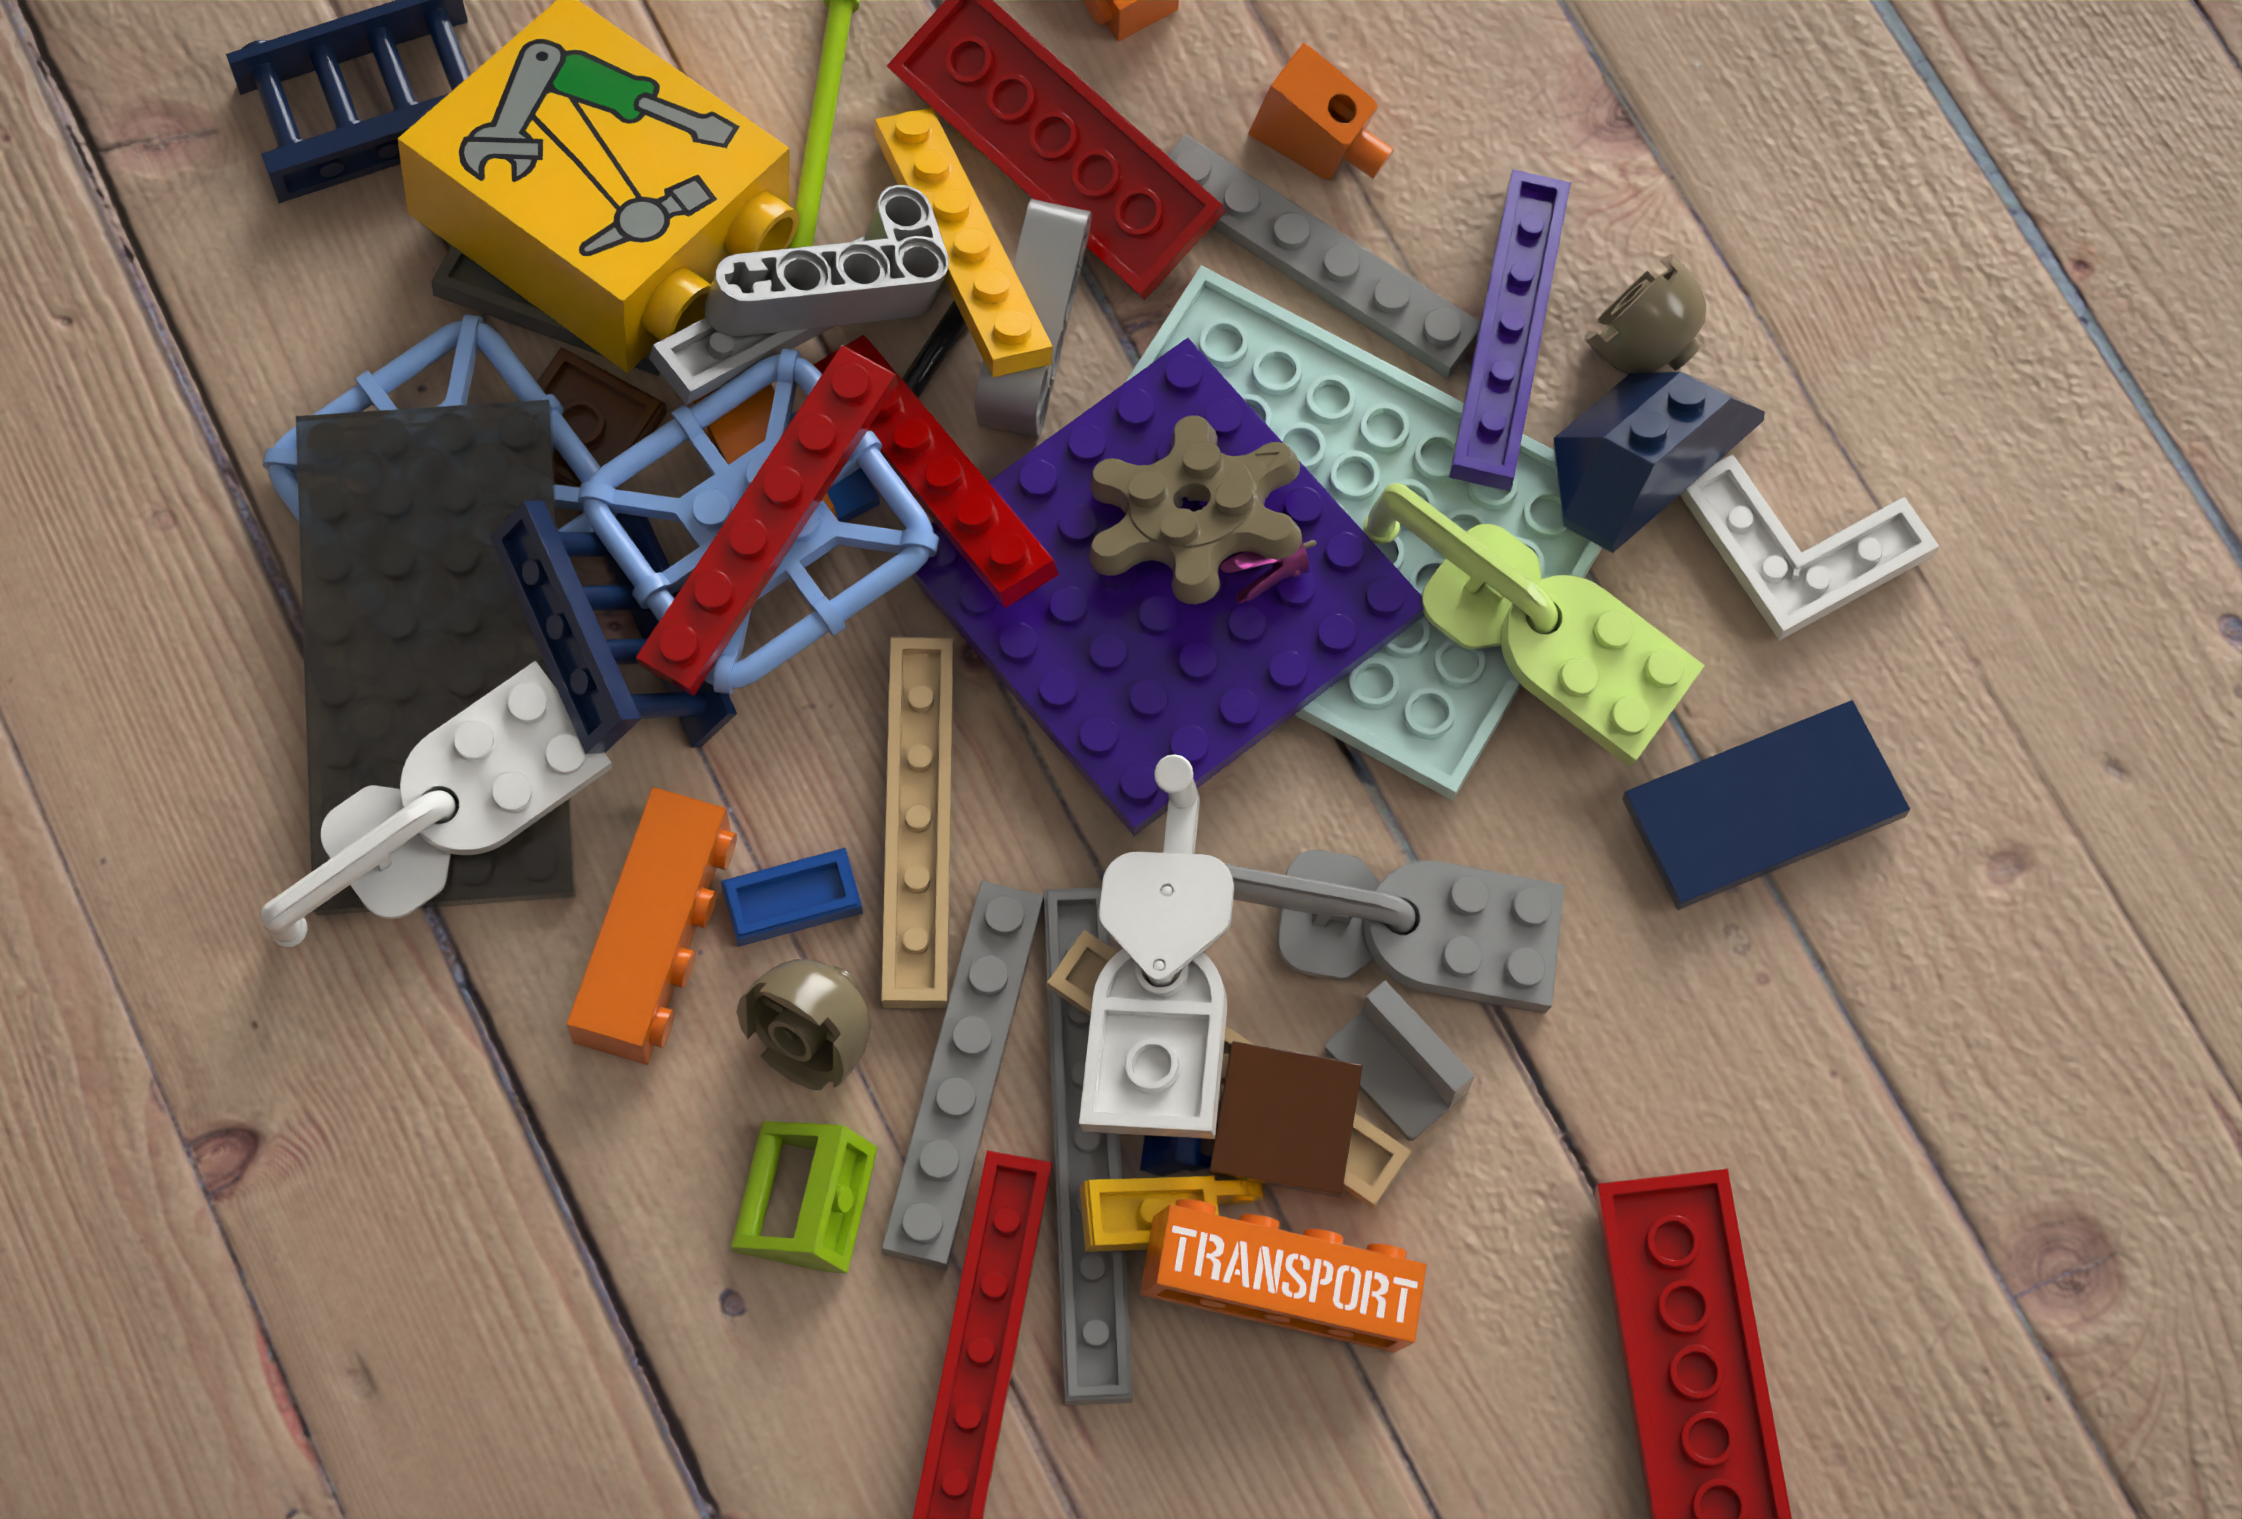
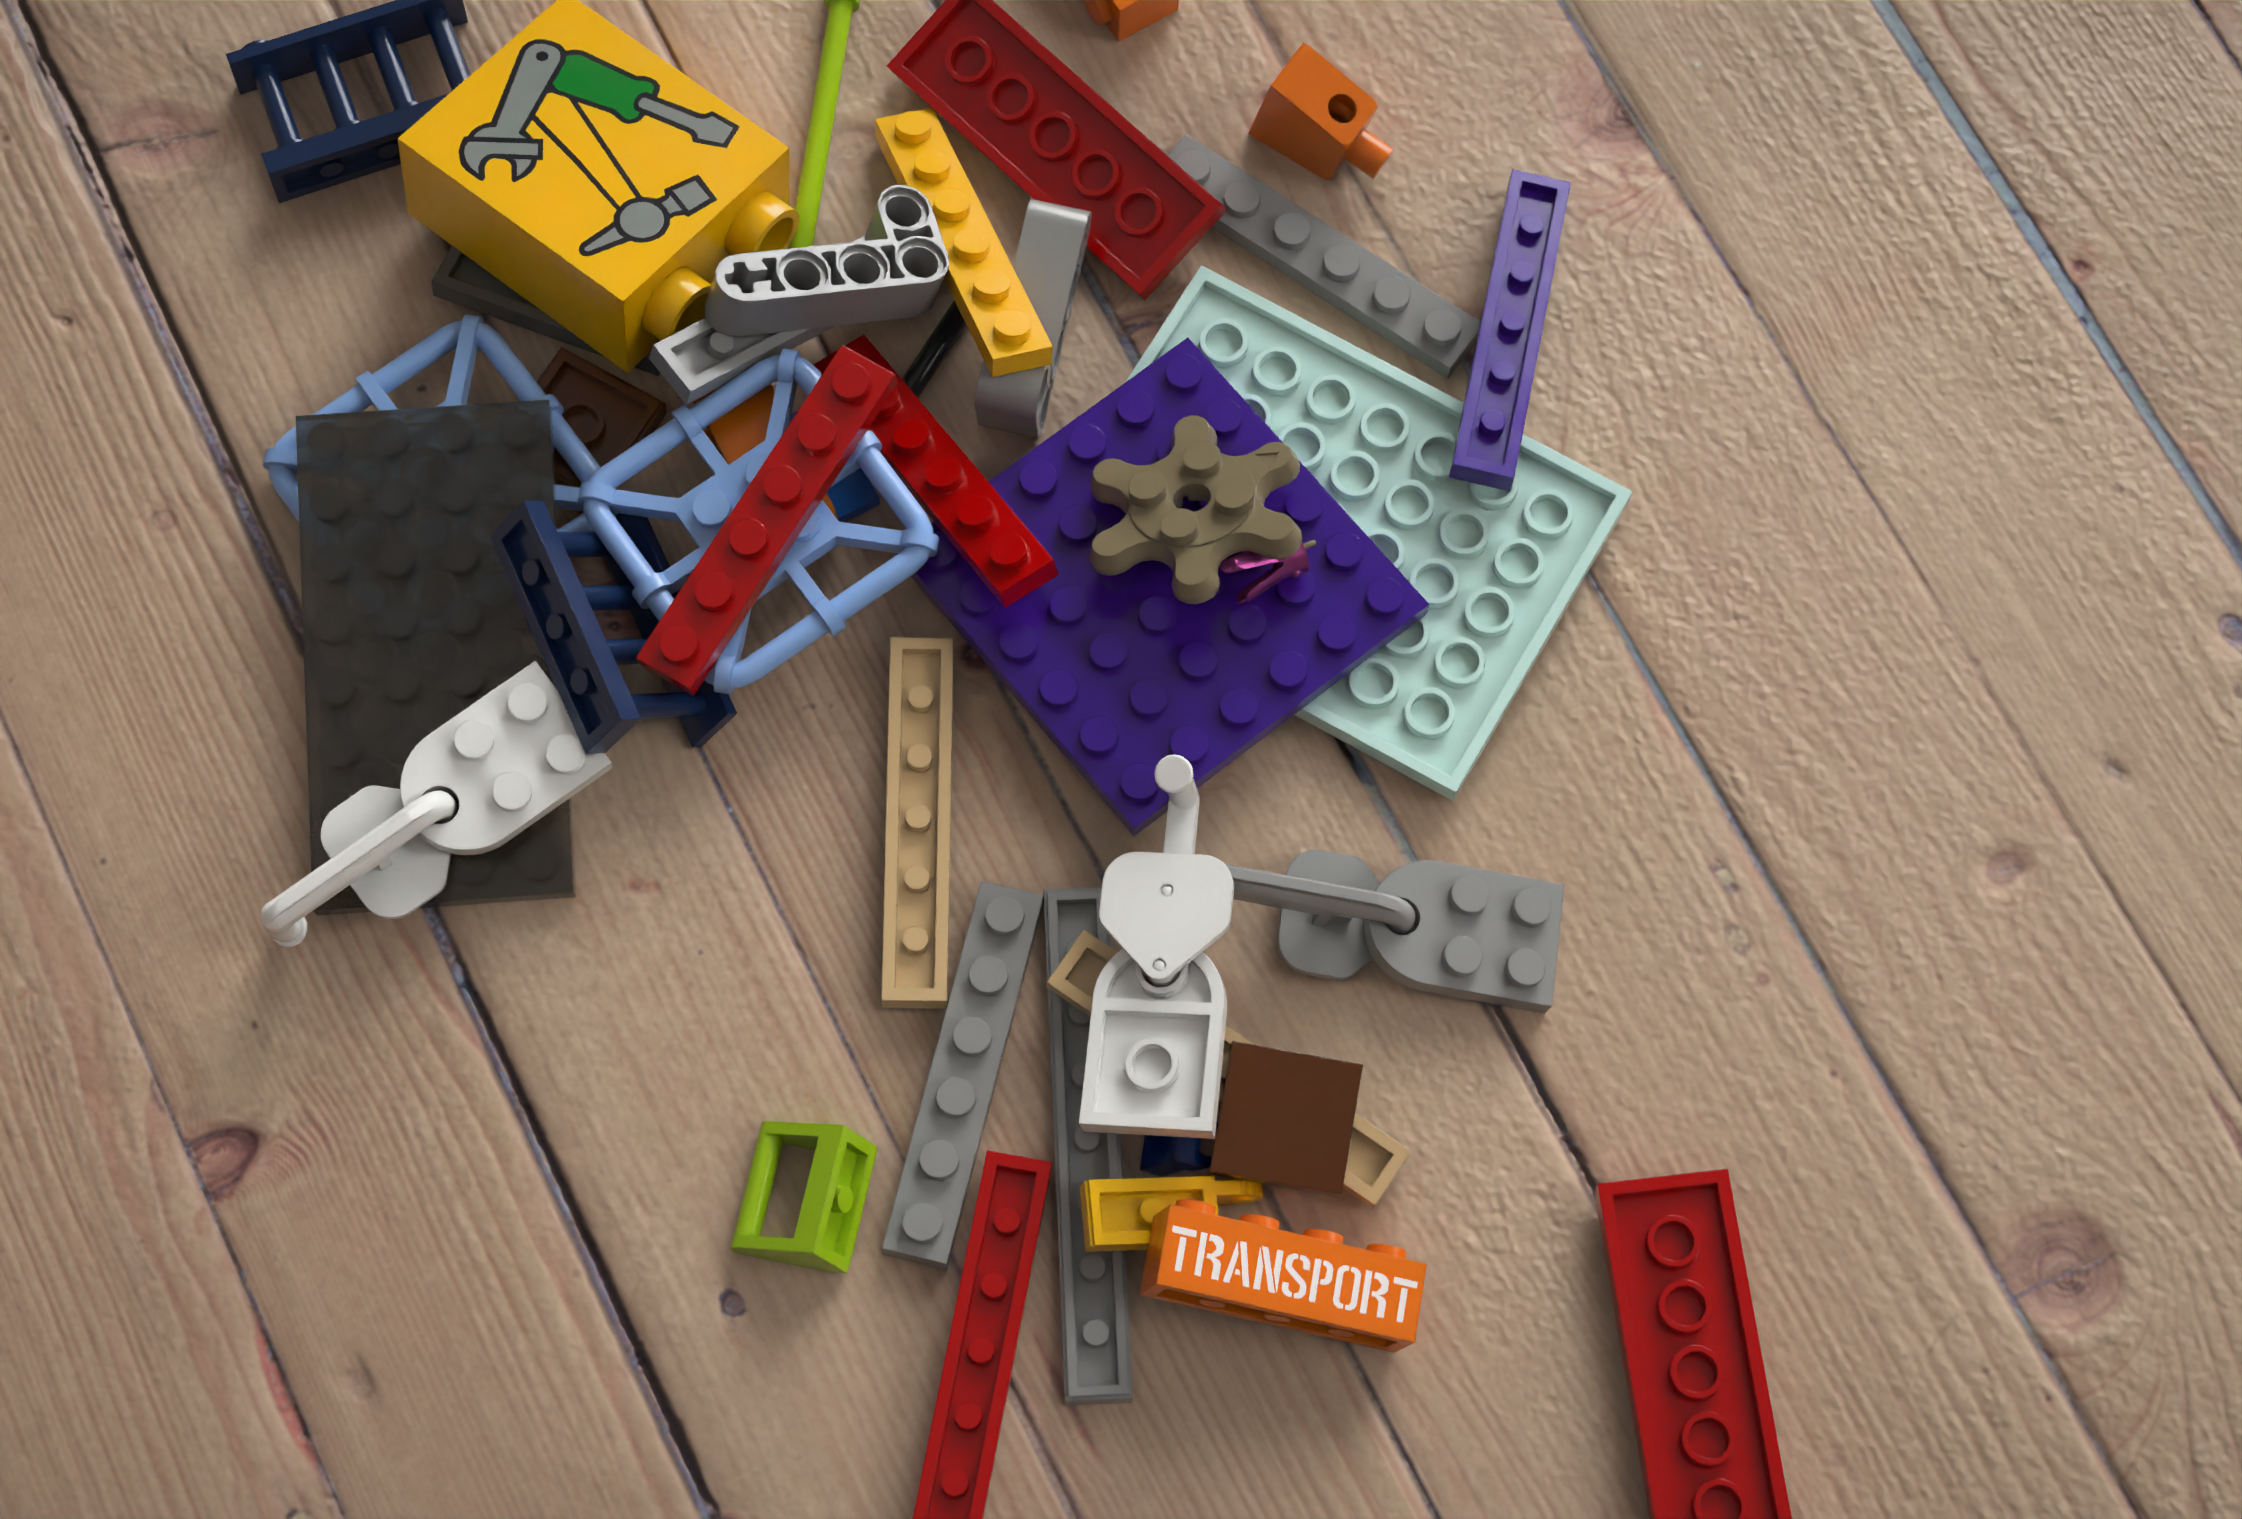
(651, 927): orange brick -> none
(791, 897): blue tile -> none
(808, 1021): dark tan cylinder -> none
(1403, 1061): light grey panel -> none
(1596, 670): yellowish green plate -> none
(1643, 450): dark blue wedge -> none
(1653, 322): dark tan cylinder -> none
(1765, 804): dark blue tile -> none
(1795, 585): white plate -> none

